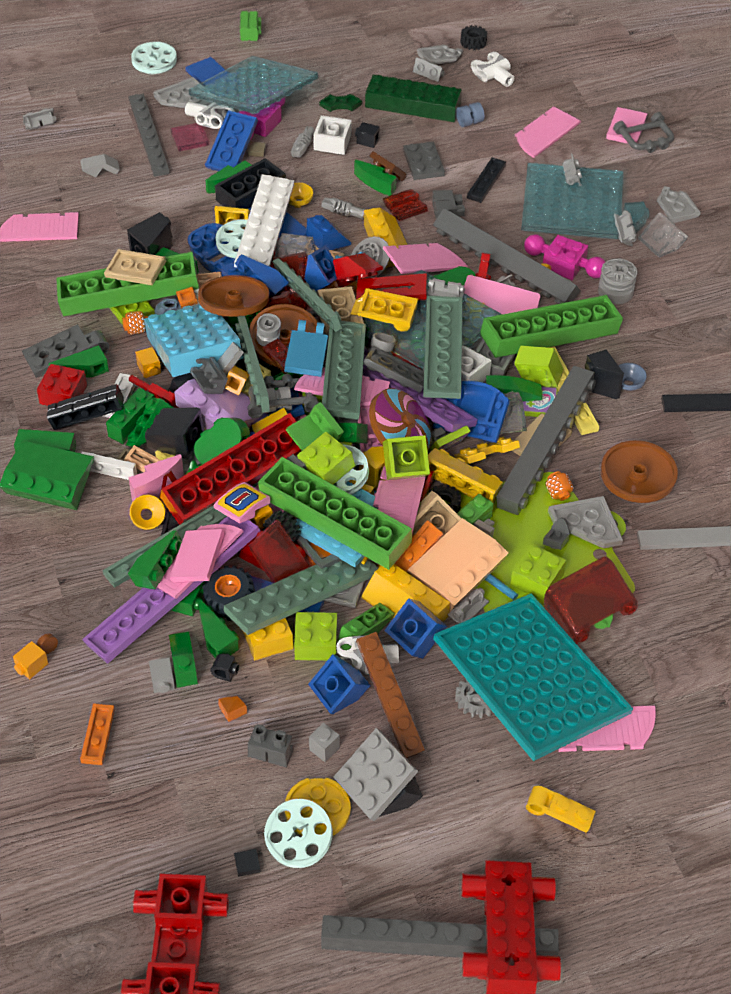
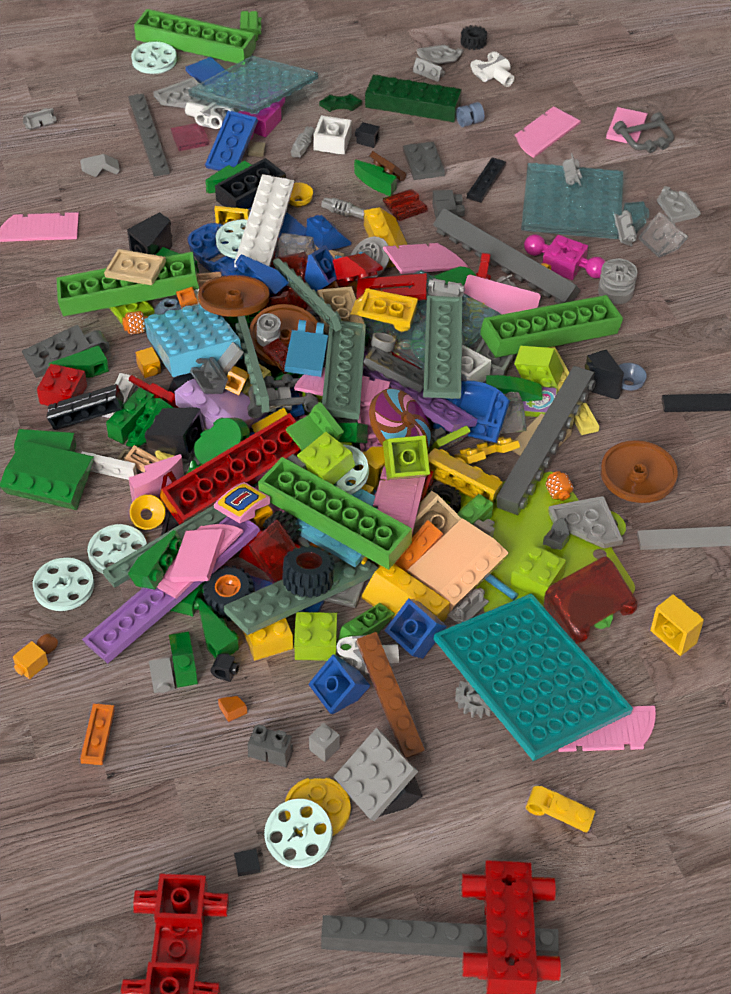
(63, 591): none -> light aqua wedge
(115, 542): none -> light aqua wedge
(195, 36): none -> bright green brick
(308, 571): none -> black wheel
(677, 625): none -> yellow brick

